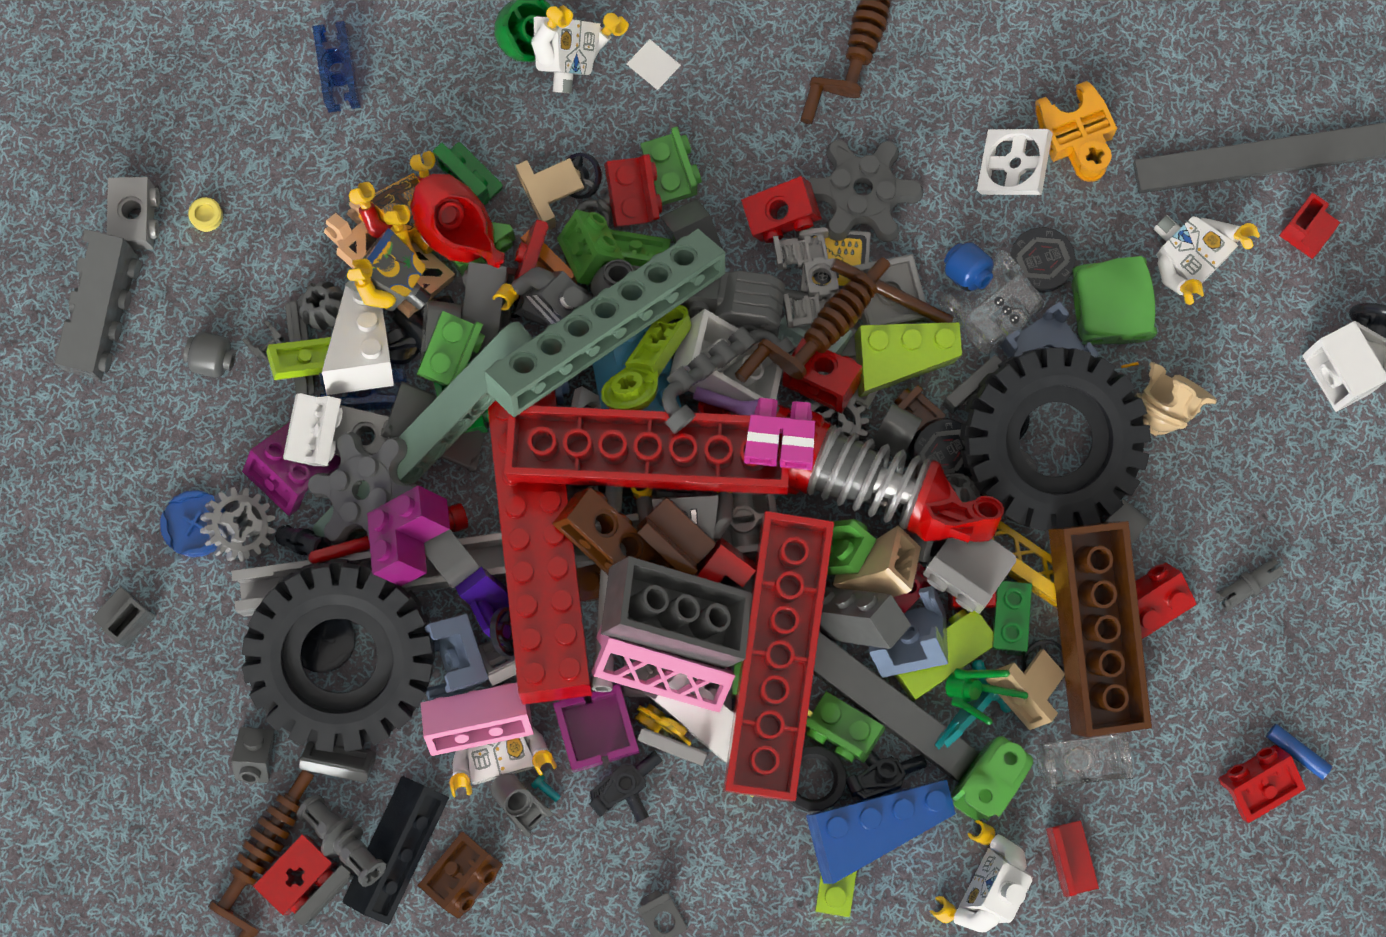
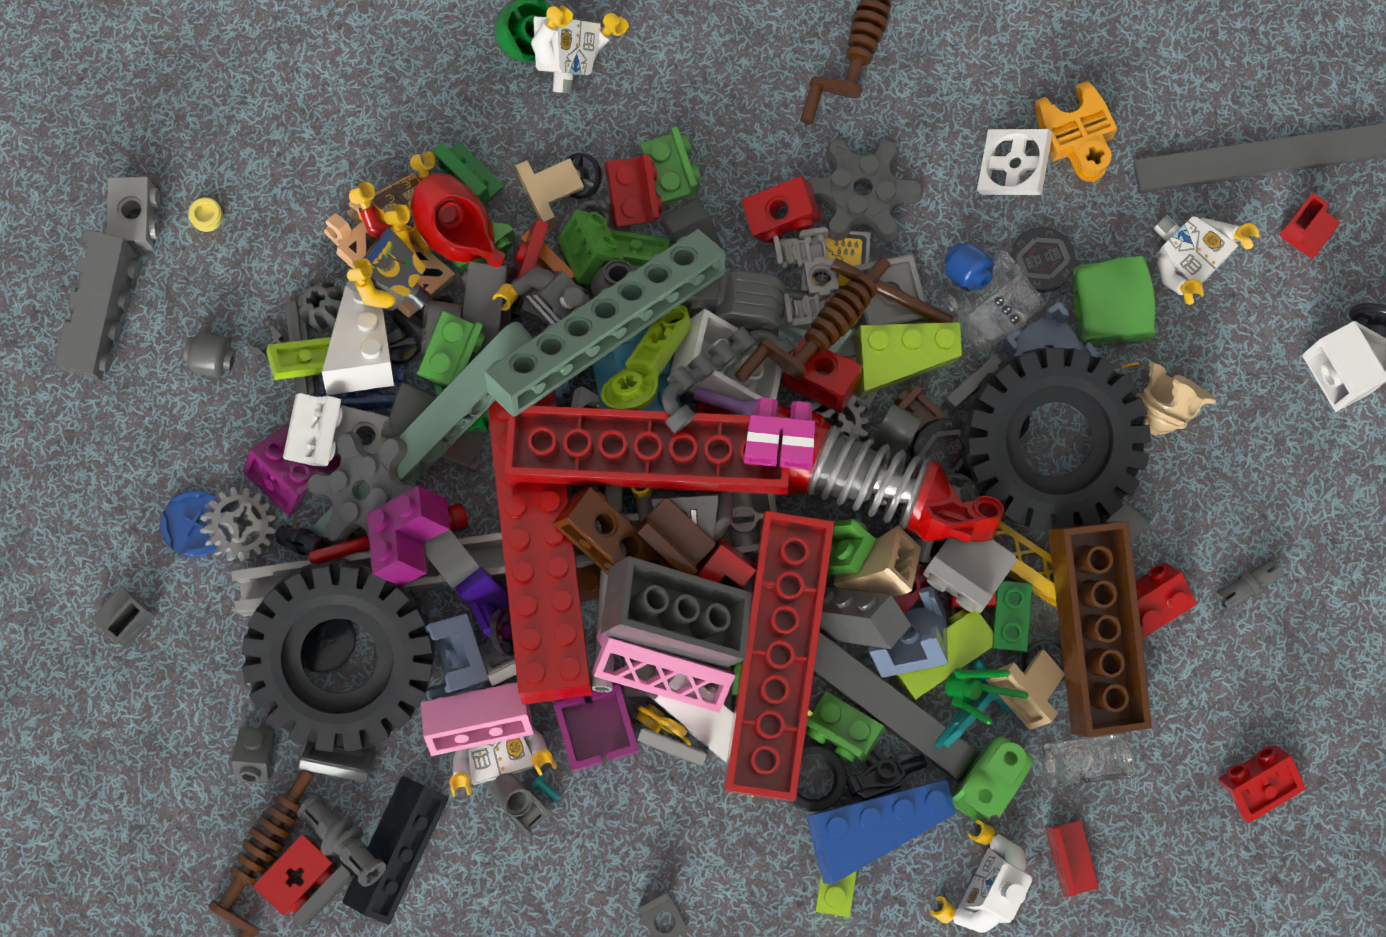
(333, 55): clear blue piece -> none
(460, 875): reddish brown bracket -> none
(624, 785): black piece -> none
(653, 64): white sticker -> none
(1299, 751): blue piece -> none

